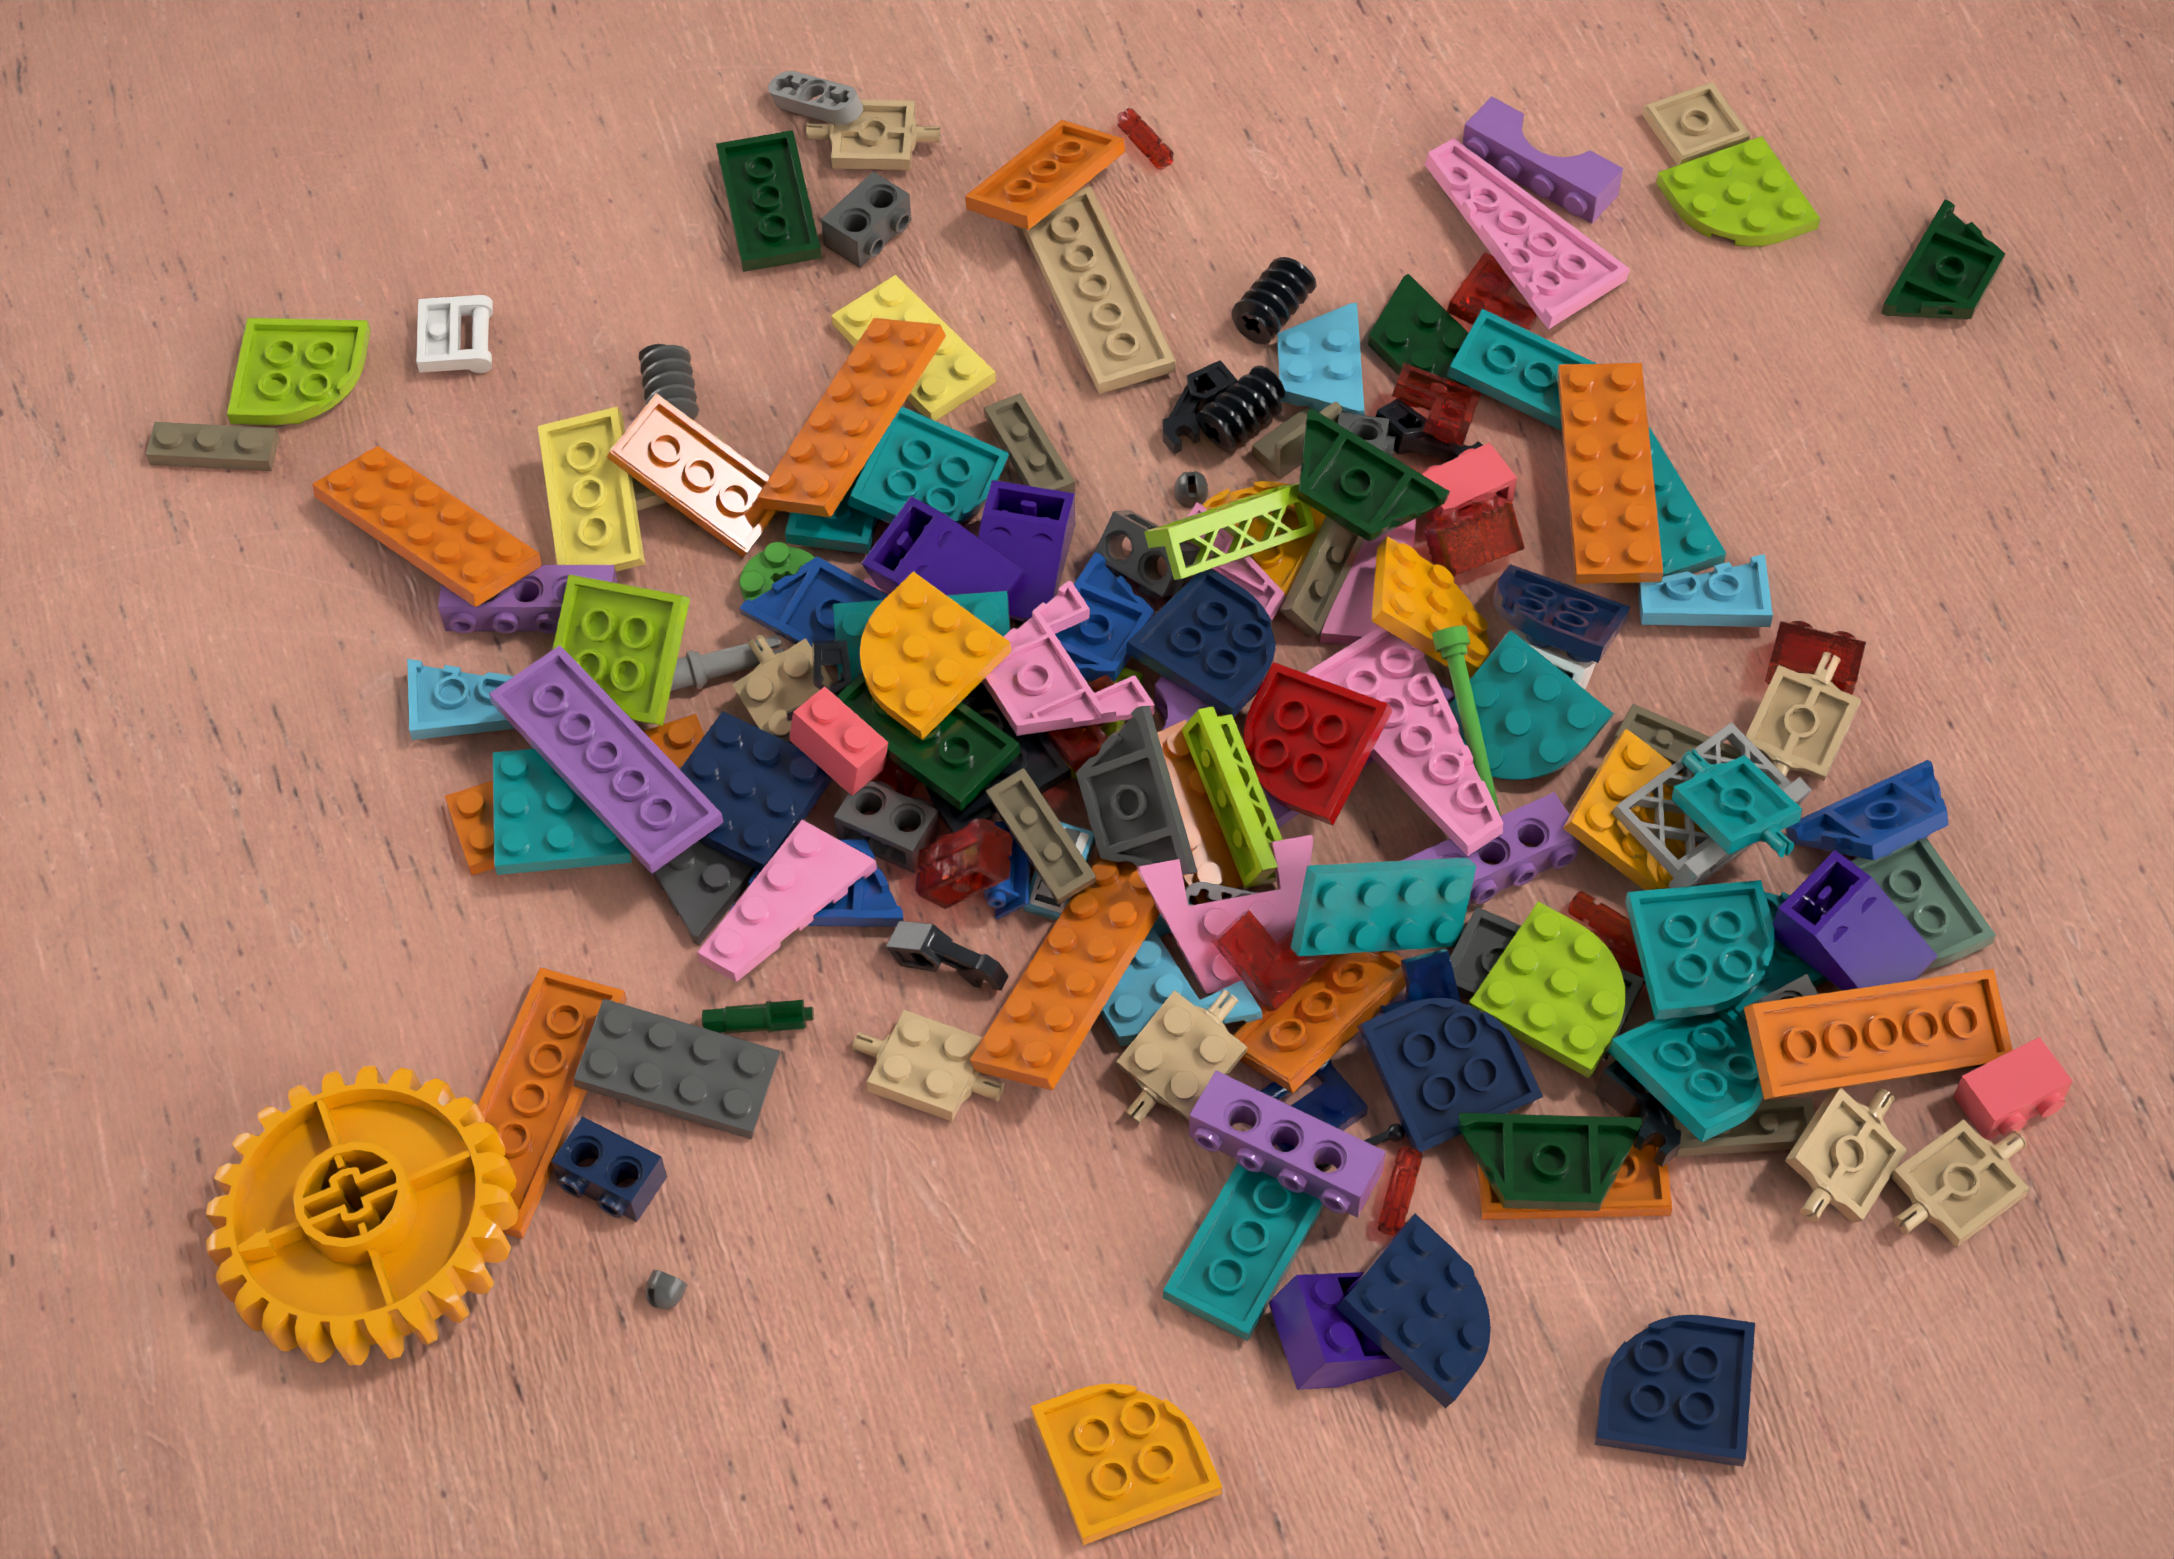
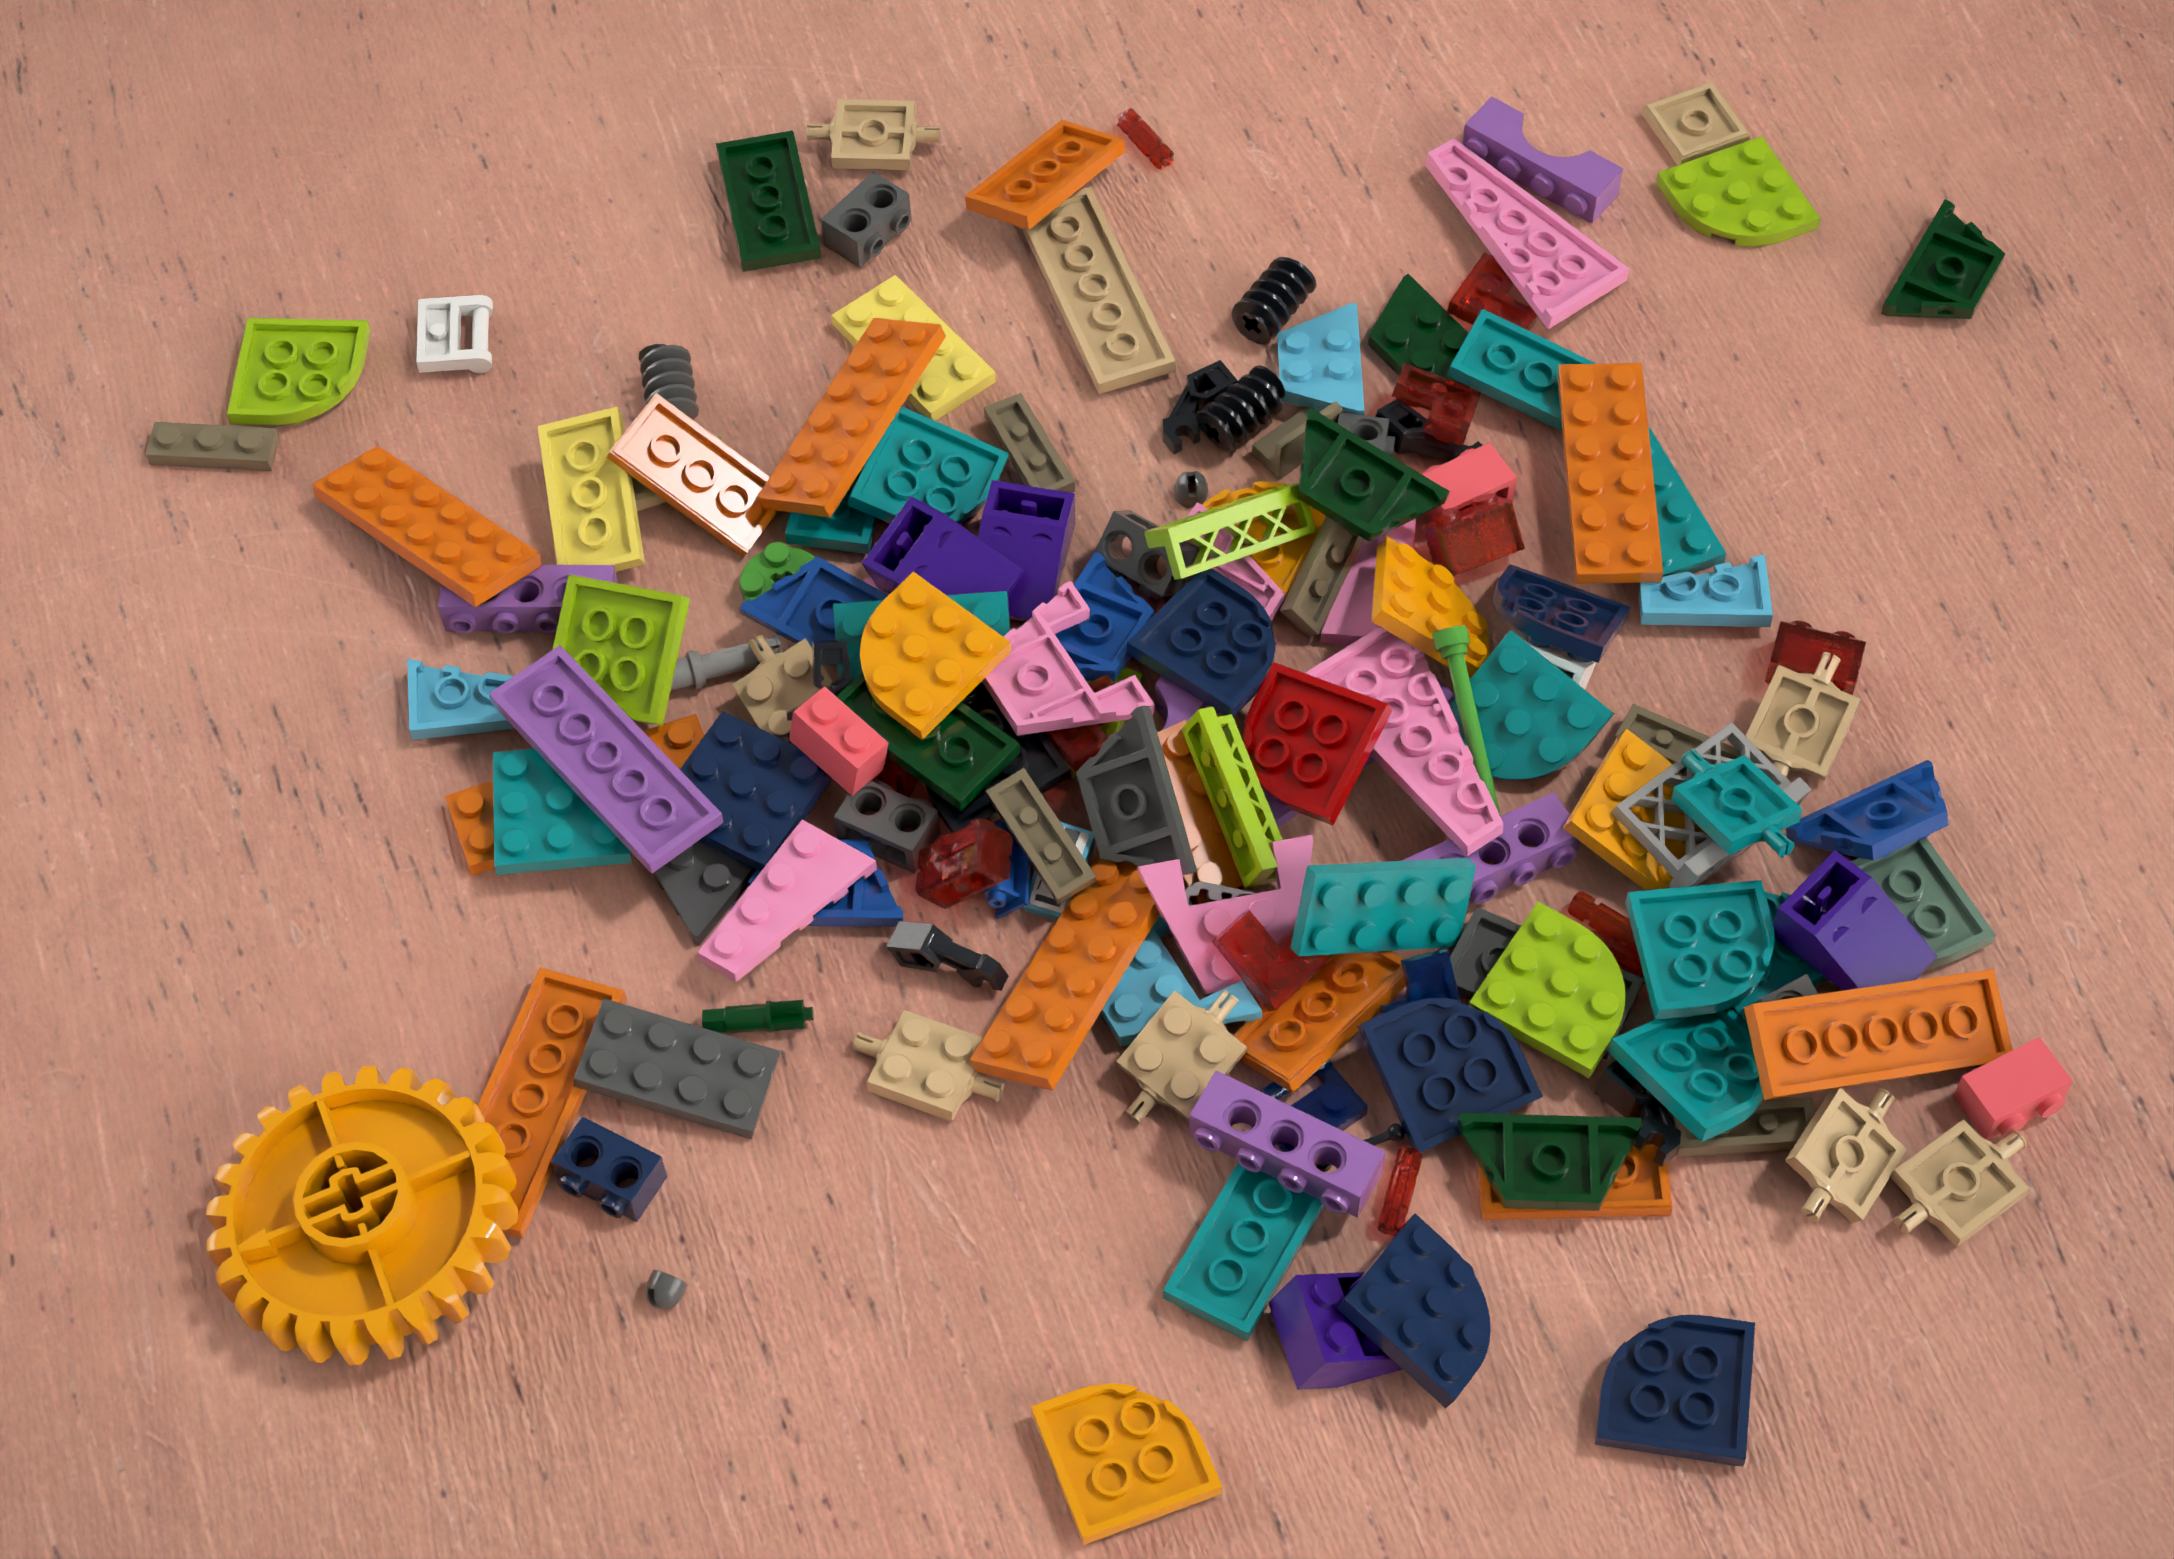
(823, 108): light grey beam -> none

